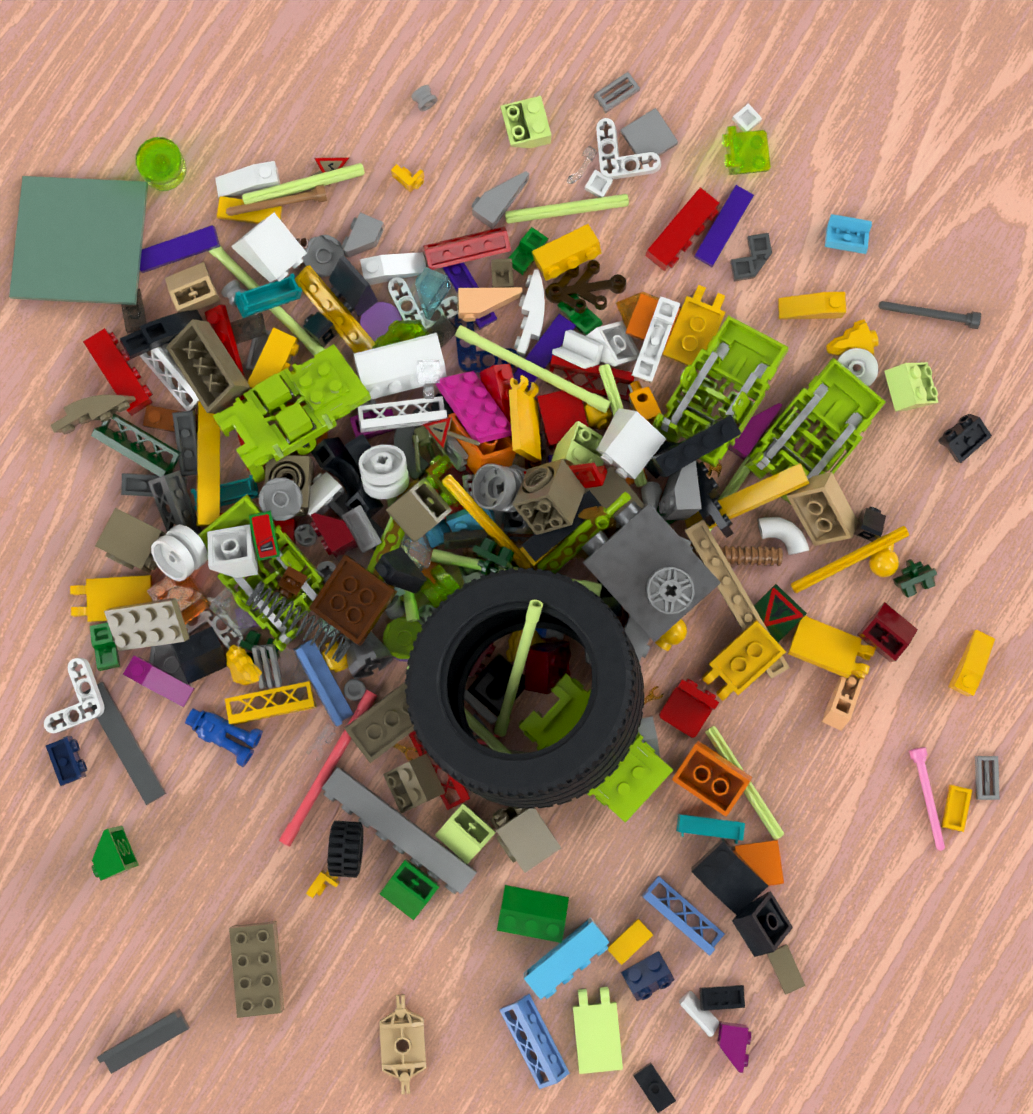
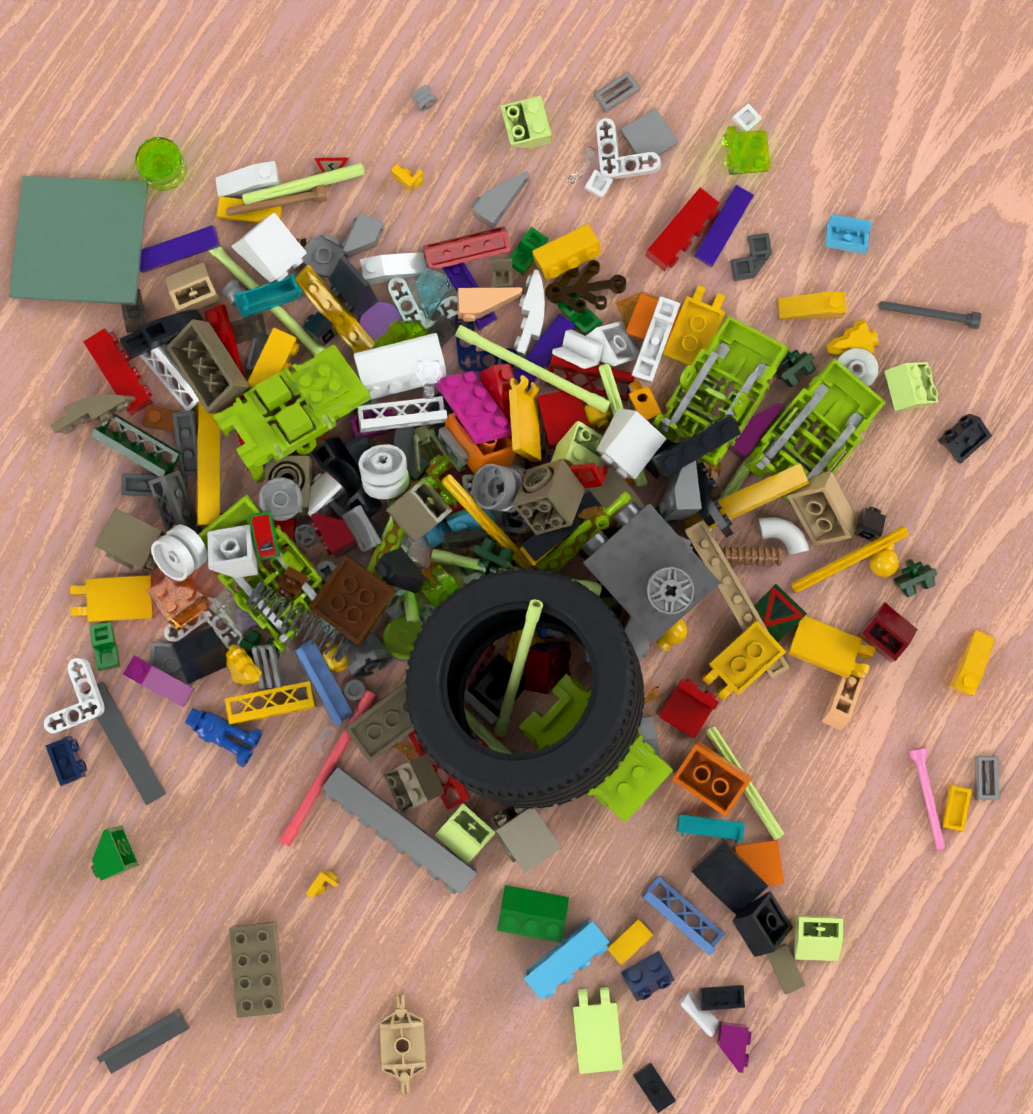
(147, 624): plate -> none
(233, 491): teal container -> none
(345, 849): black tyre -> none
(409, 889): green slope -> none
(440, 431): piece -> none
(538, 1041): medium blue fence -> none
(566, 208): yellowish green axle -> none
(651, 494): white cone -> none
(795, 362): none -> dark green hips
(818, 937): none -> yellowish green slope

